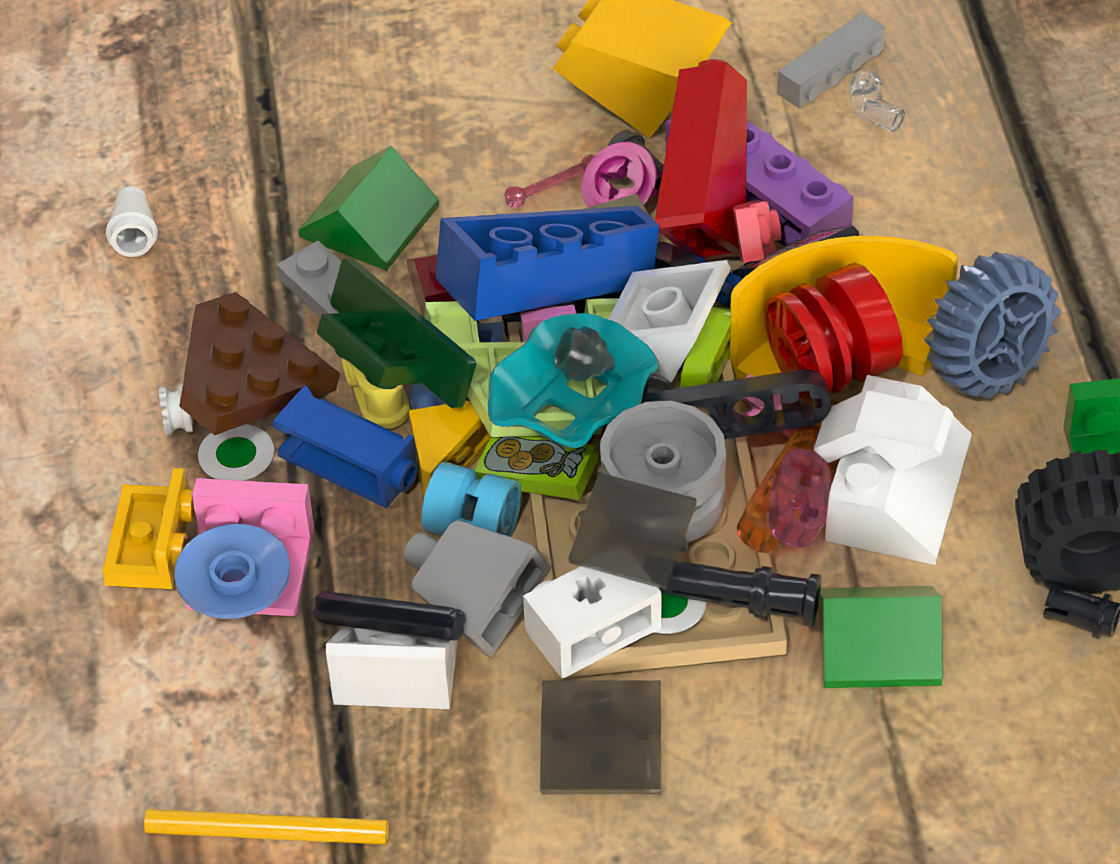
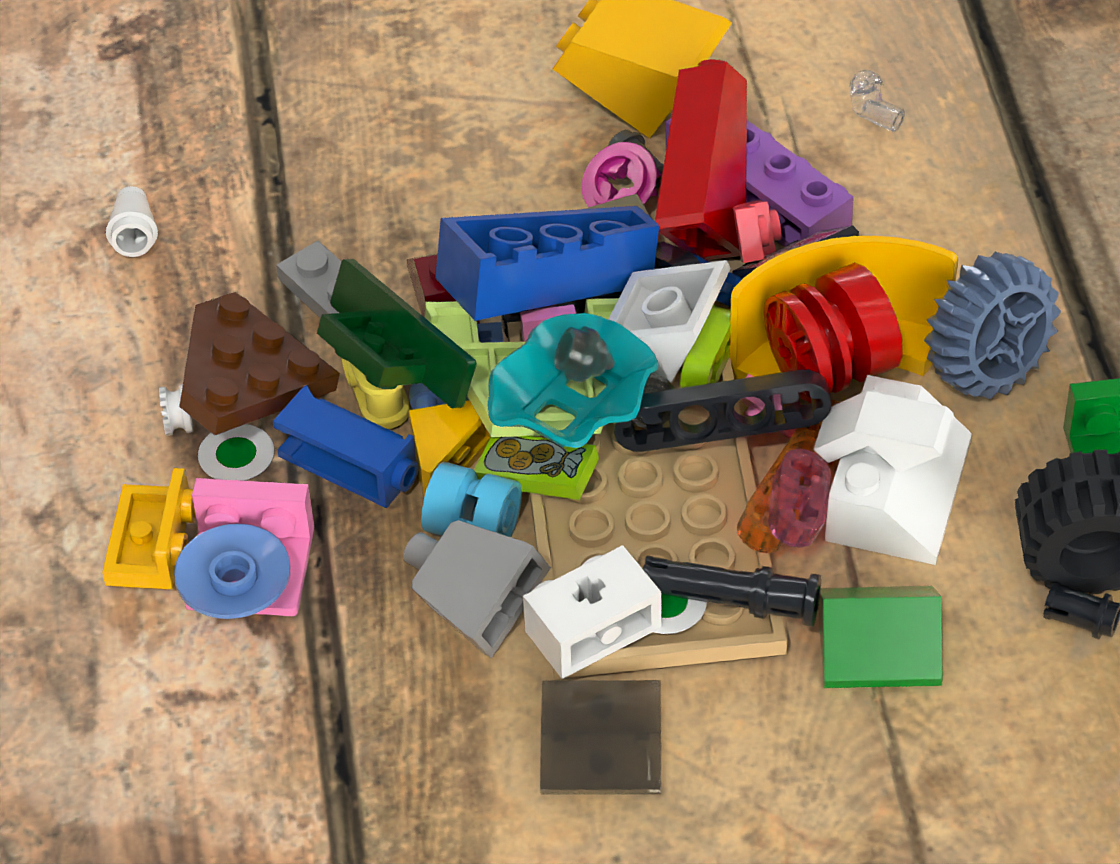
(266, 826): yellow bar -> none
(373, 210): green slope -> none
(389, 615): black axle -> none
(390, 669): white slope -> none
(516, 196): clear pink hinge -> none
(632, 530): clear smoke piece -> none
(670, 450): light grey wheel -> none
(830, 60): light grey piece -> none

